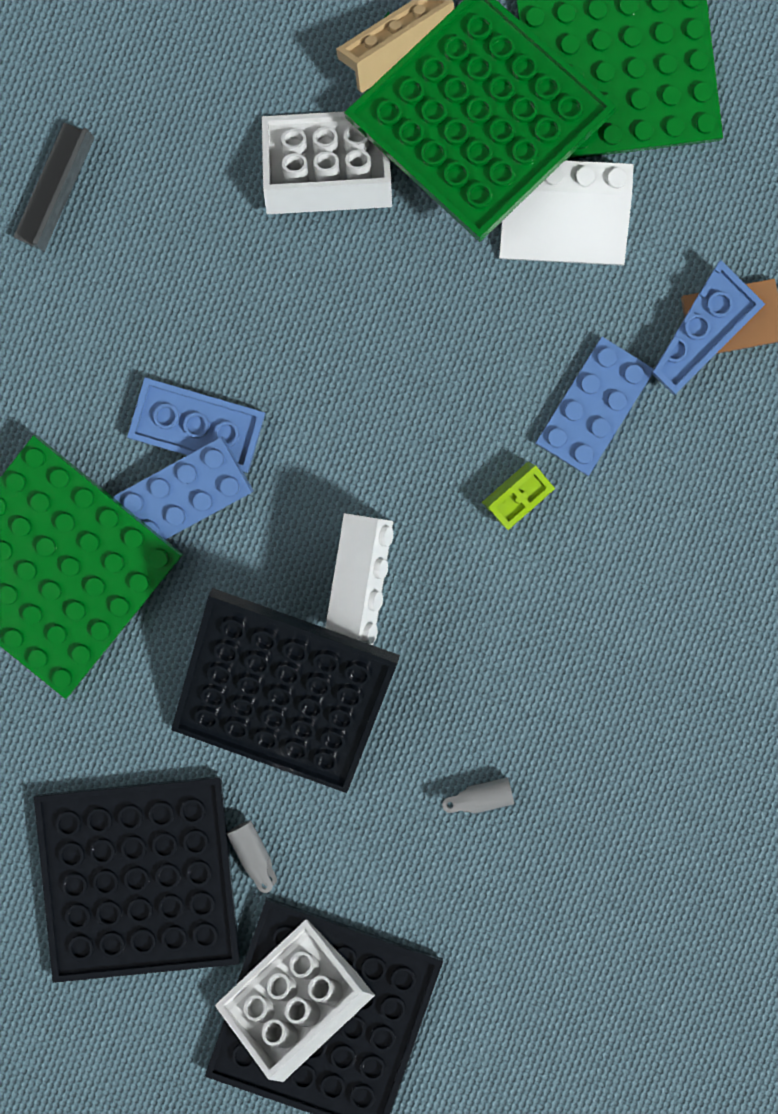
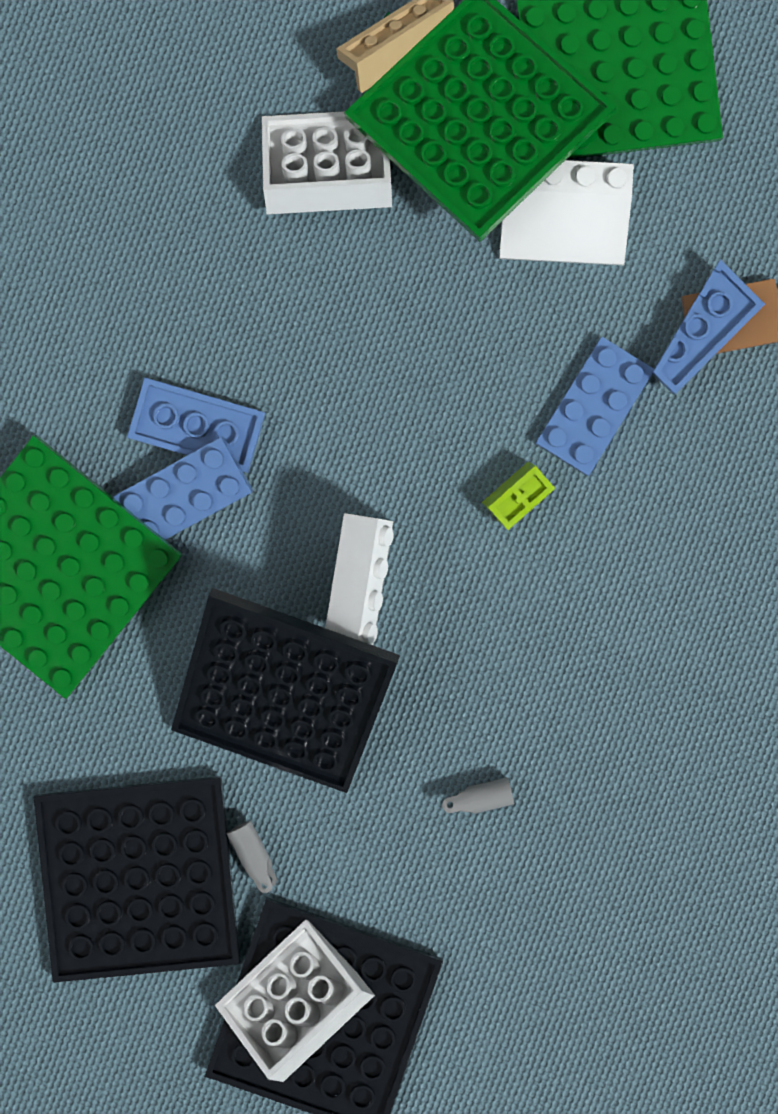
(54, 186): dark grey panel -> none

